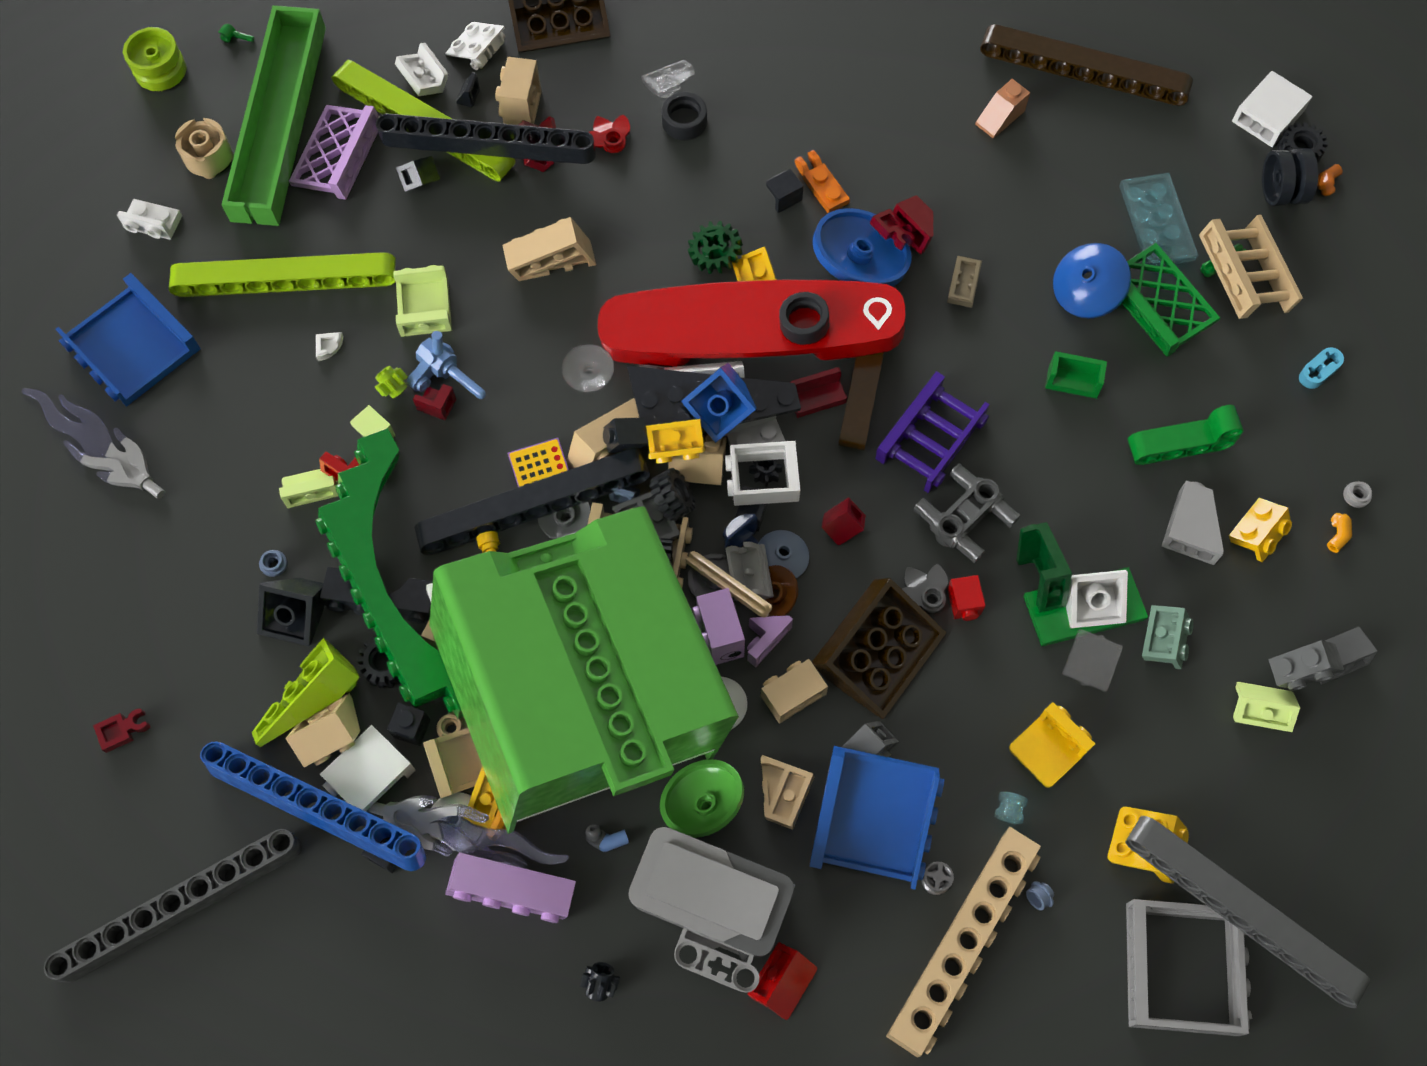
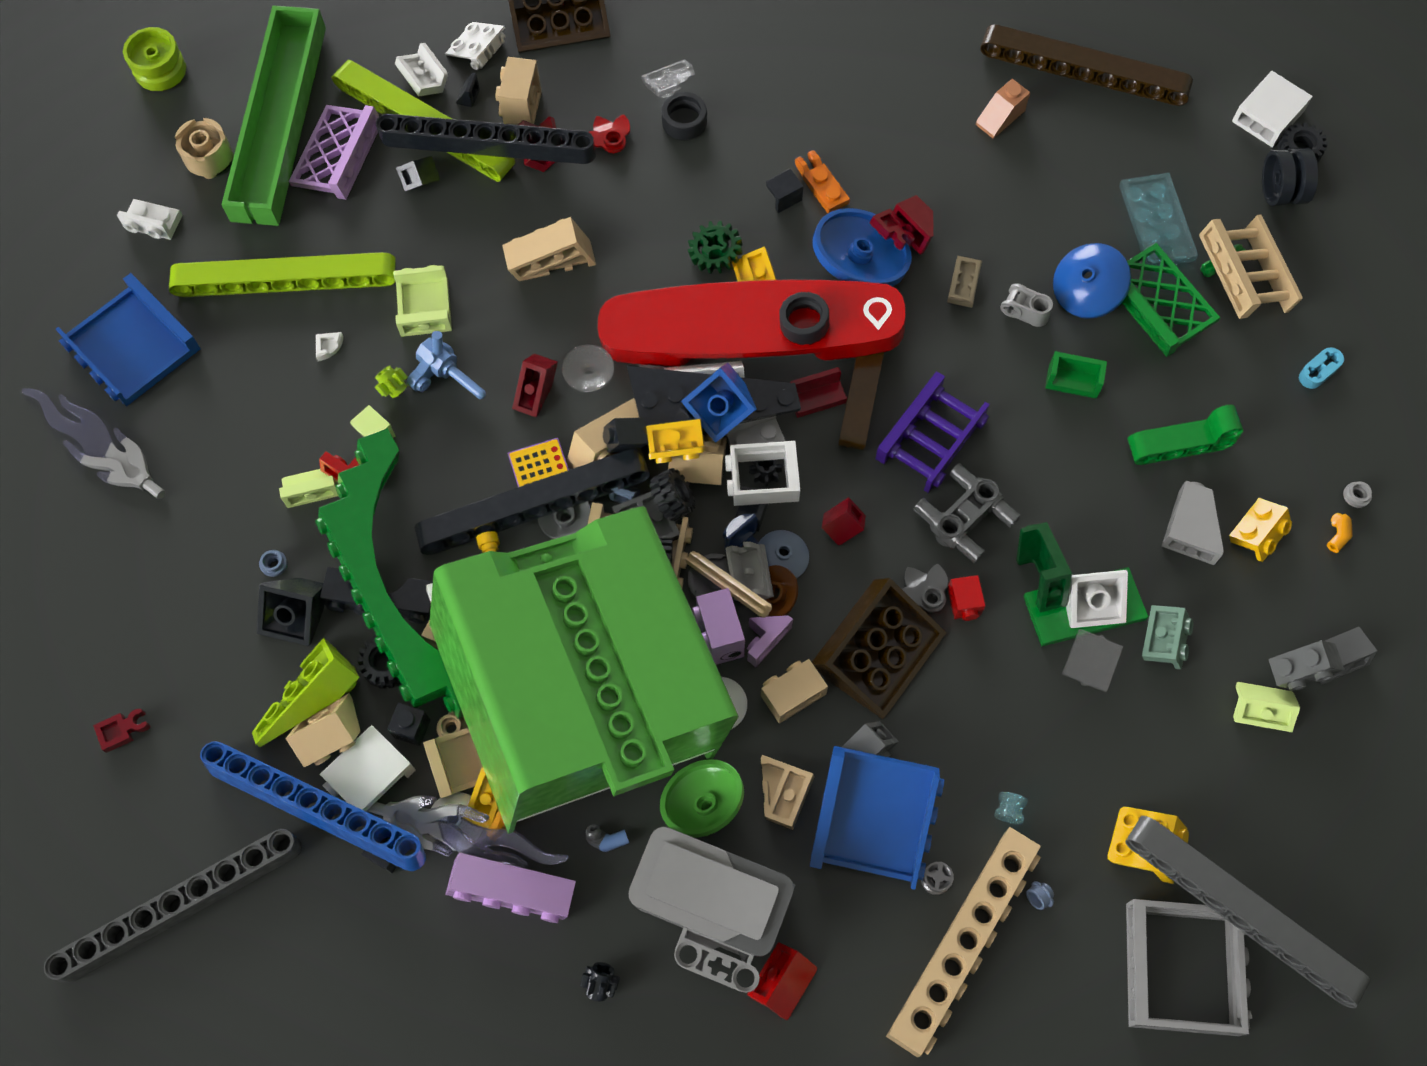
(228, 32): green hand -> none
(436, 402): dark red panel -> none
(534, 384): none -> dark red slope
(1026, 305): none -> light grey piece
(1051, 745): yellow bracket -> none
(1326, 179): orange arm -> none

